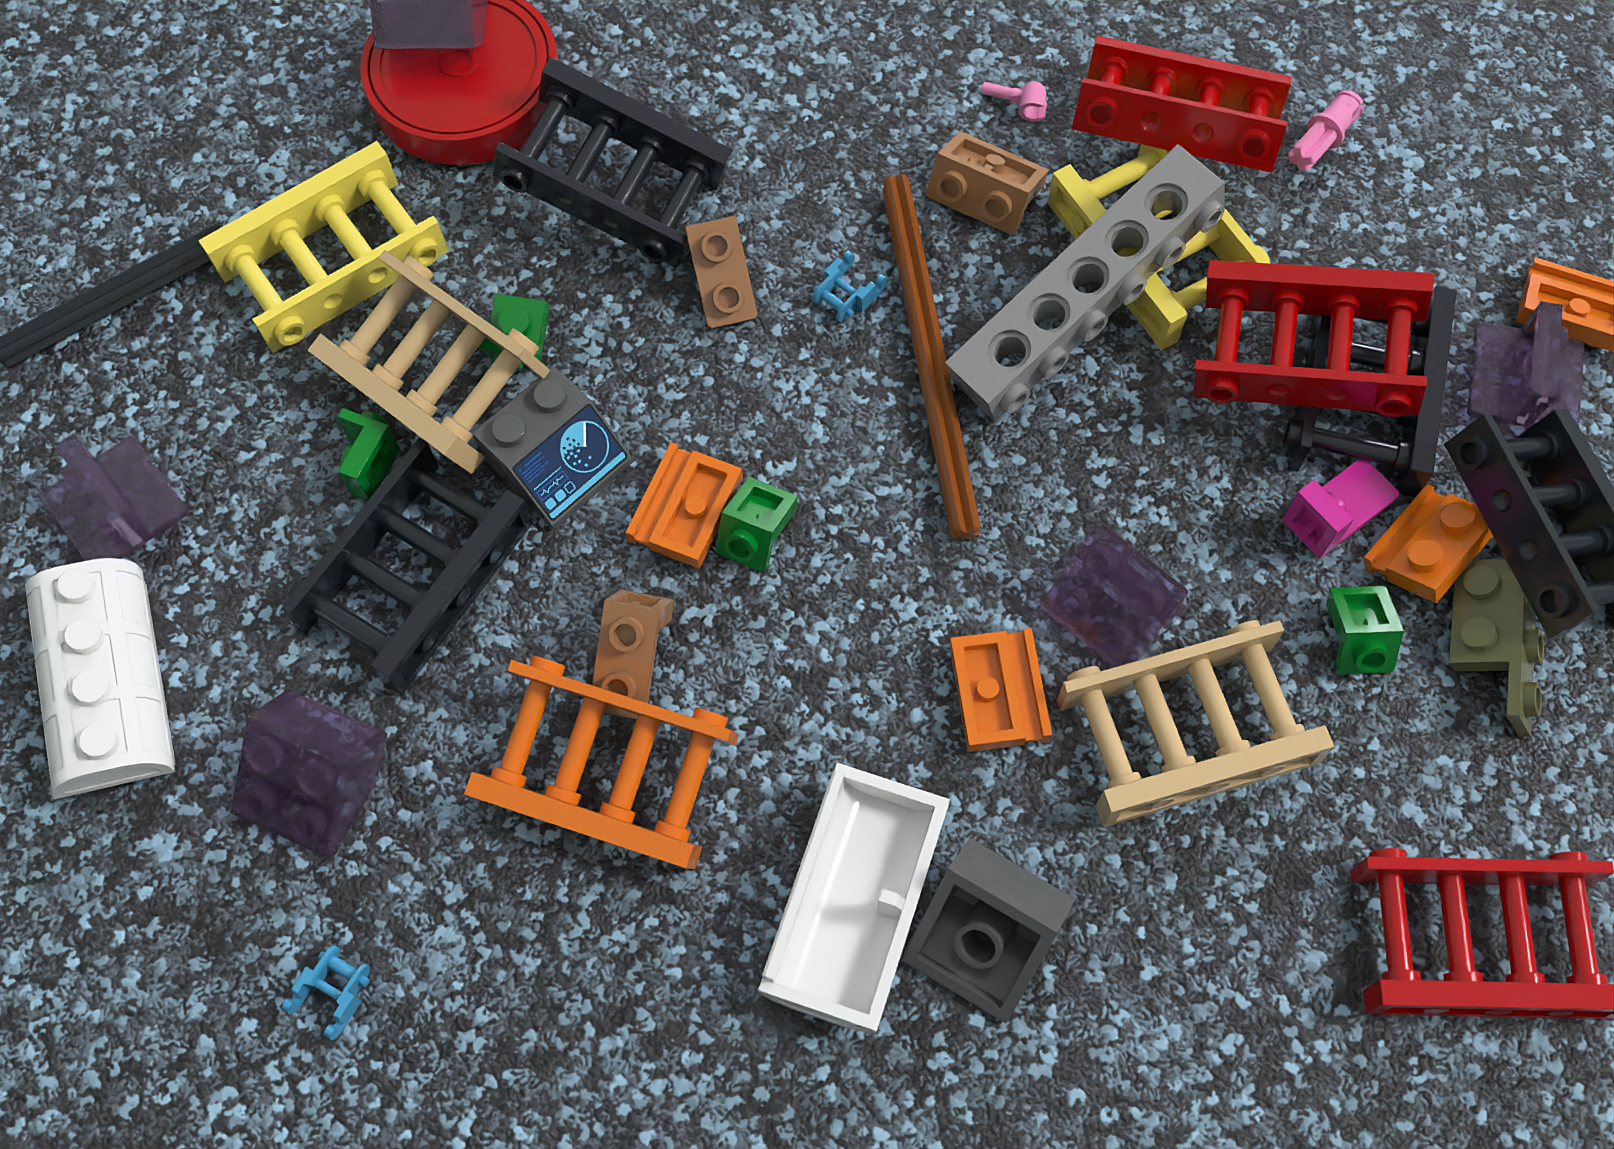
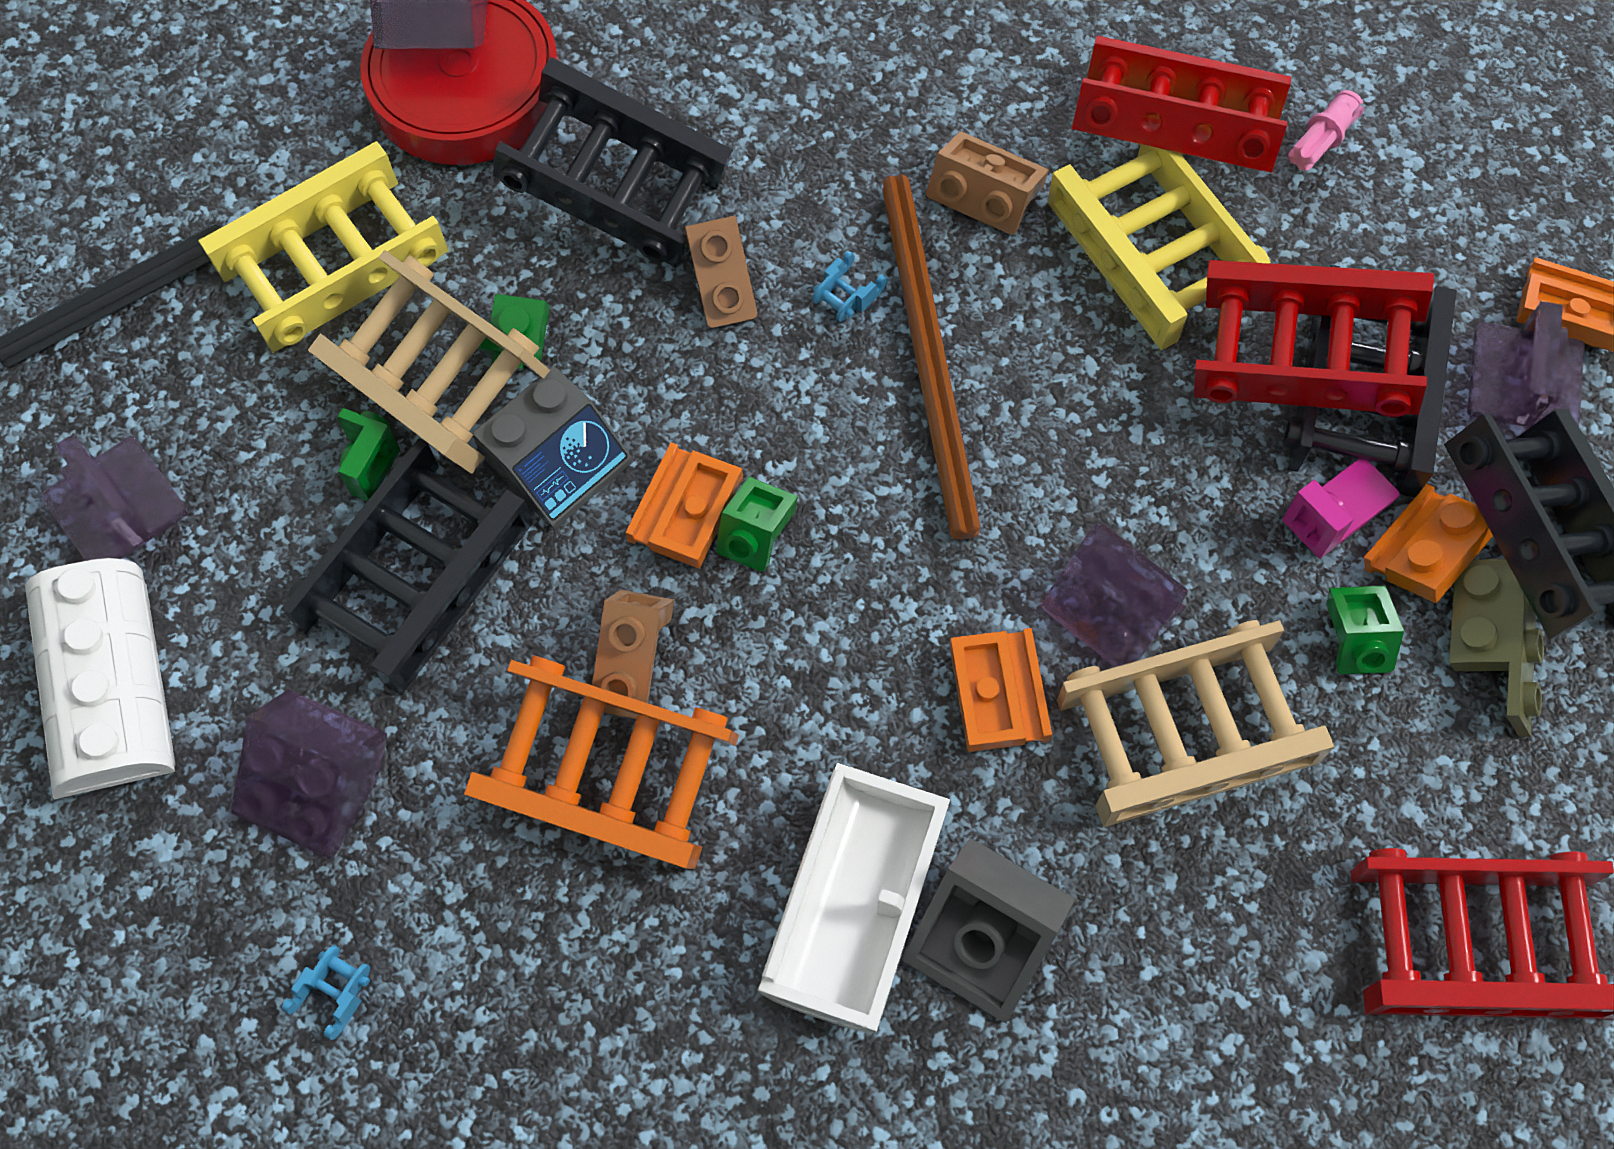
(1030, 98): bright pink hand -> none
(1173, 184): light grey brick -> none

